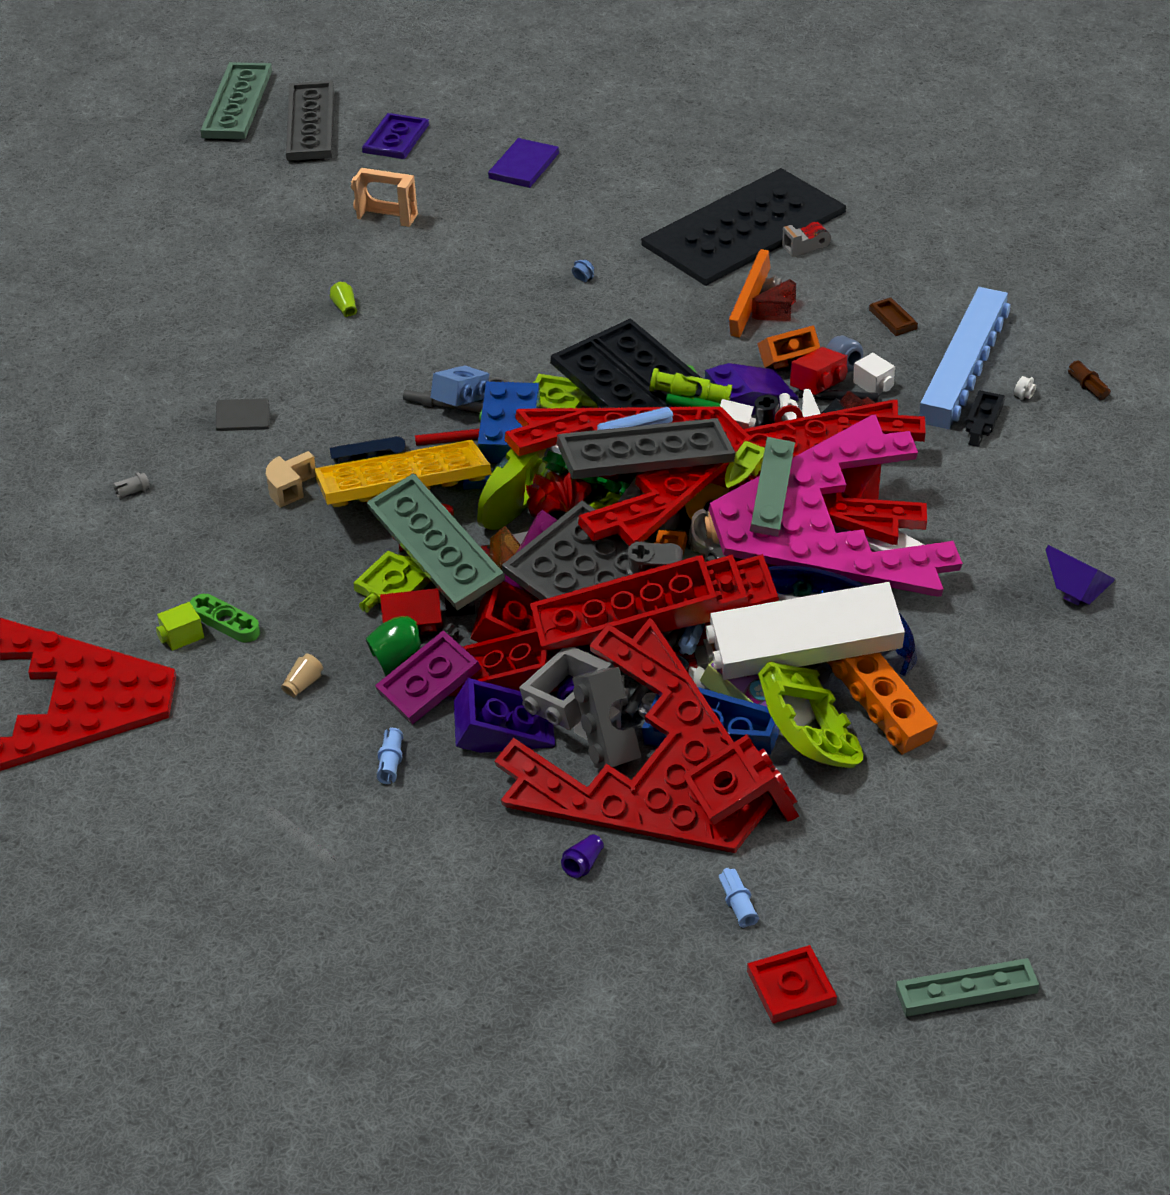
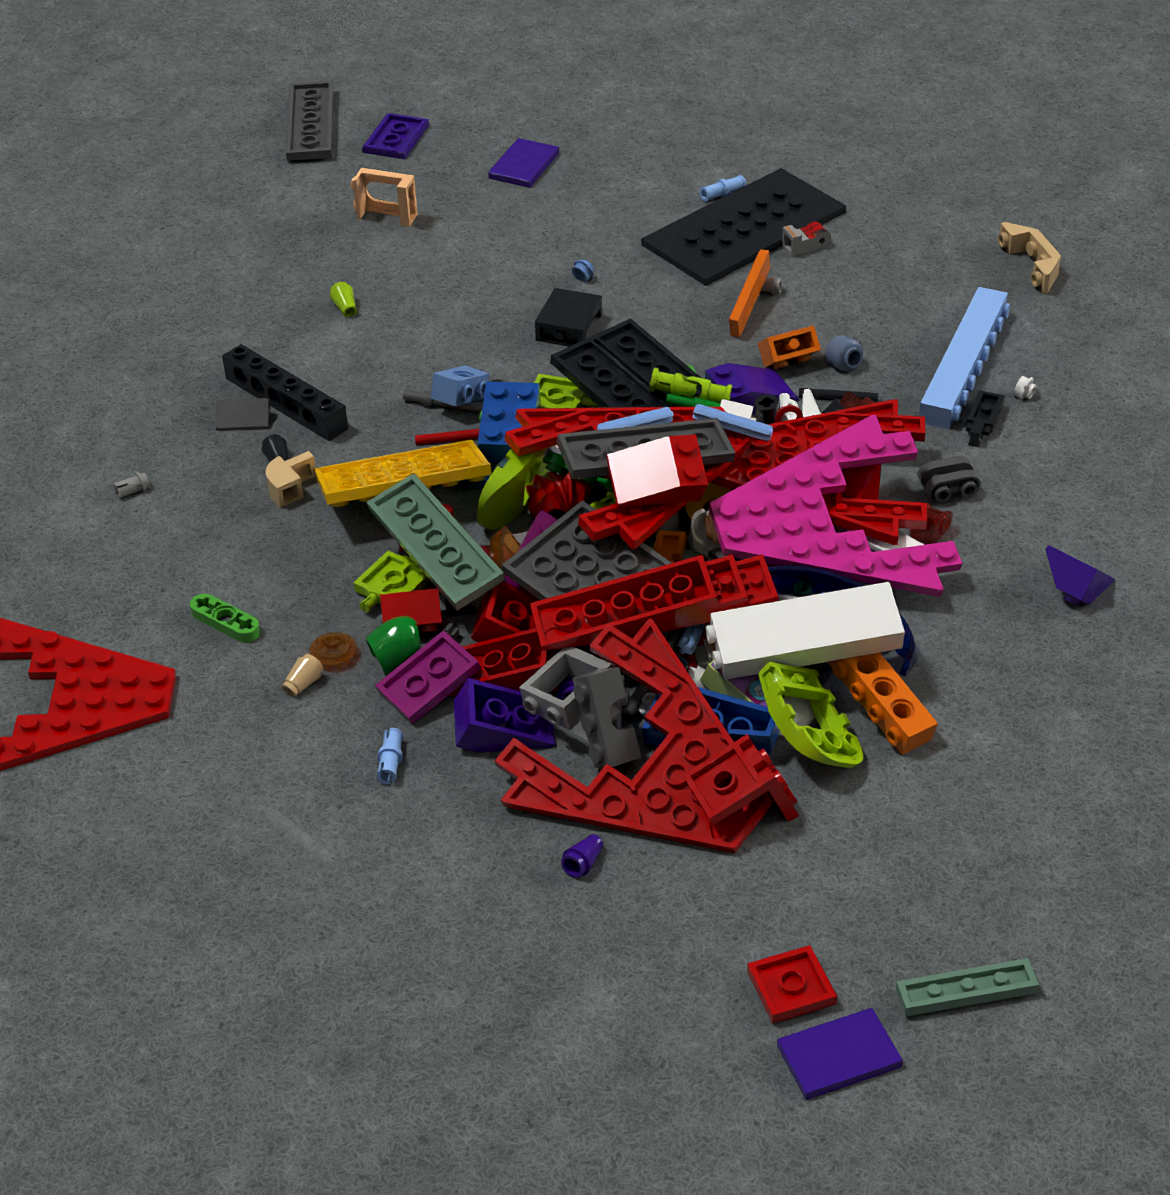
(179, 626): lime brick -> none
(236, 101): sand green plate -> none
(275, 446): none -> black cone
(285, 392): none -> black brick
(333, 642): none -> clear orange gear
(369, 448): dark blue plate -> none
(567, 317): none -> black panel
(652, 556): dark grey piece -> none
(658, 472): none -> slope
(722, 188): none -> light blue pin
(734, 423): none -> light blue axle
(738, 898): light blue axle -> none
(746, 463): lime plate -> none
(772, 486): sand green plate -> none
(775, 302): clear red slope -> none
(818, 370): red brick -> none
(839, 1053): none -> dark purple tile
(874, 374): white brick -> none
(893, 316): reddish brown tile -> none
(937, 525): none -> clear red piece
(949, 479): none -> dark grey brick
(1021, 238): none -> tan slope
(1089, 380): reddish brown axle -> none

